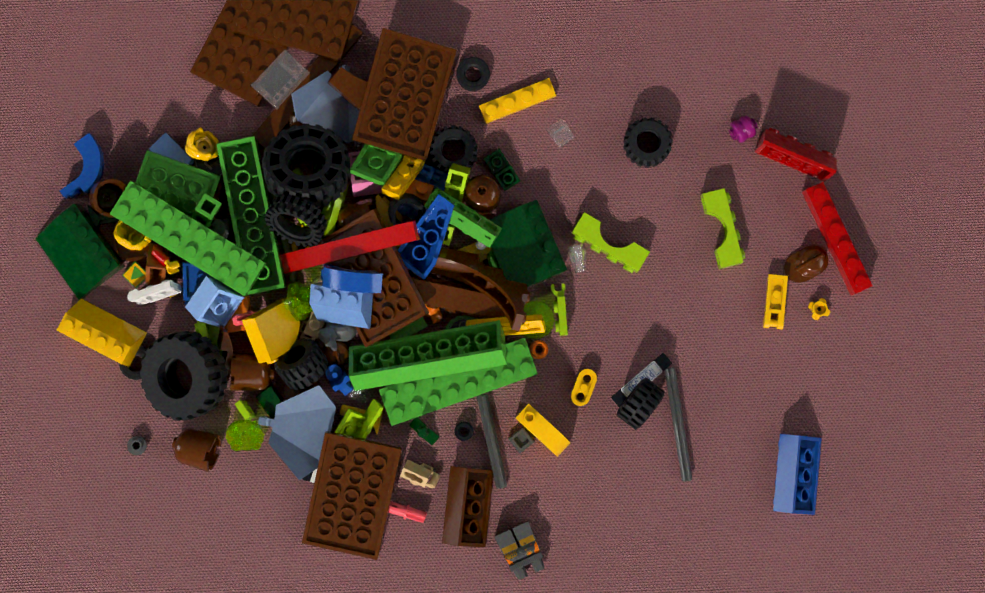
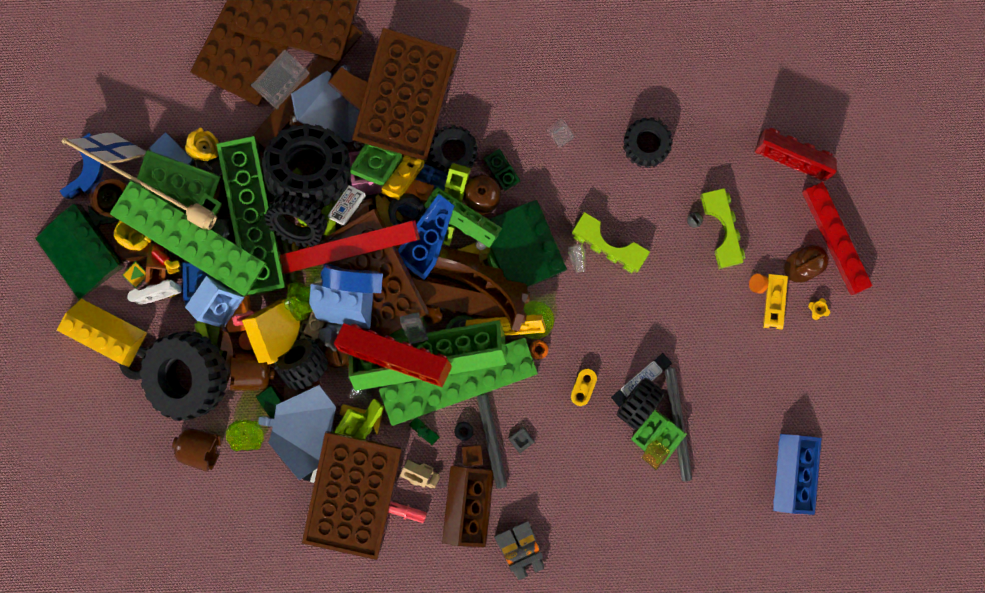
(112, 148): none -> flag
(143, 445): dark grey plate -> none
(245, 342): none -> orange tile
(245, 409): lime tile -> none
(339, 378): blue hips -> none
(346, 205): none -> white tile
(393, 355): none -> red brick
(414, 328): none -> clear tile
(465, 65): black tyre -> none
(472, 455): none -> reddish brown panel
(517, 100): yellow plate -> none
(542, 430): yellow brick -> none
(560, 308): lime plate -> none
(655, 454): none -> clear yellow slope
(661, 429): none -> bright green slope
(691, 222): none -> dark grey hinge
(743, 129): magenta piece -> none
(758, 283): none -> orange tile

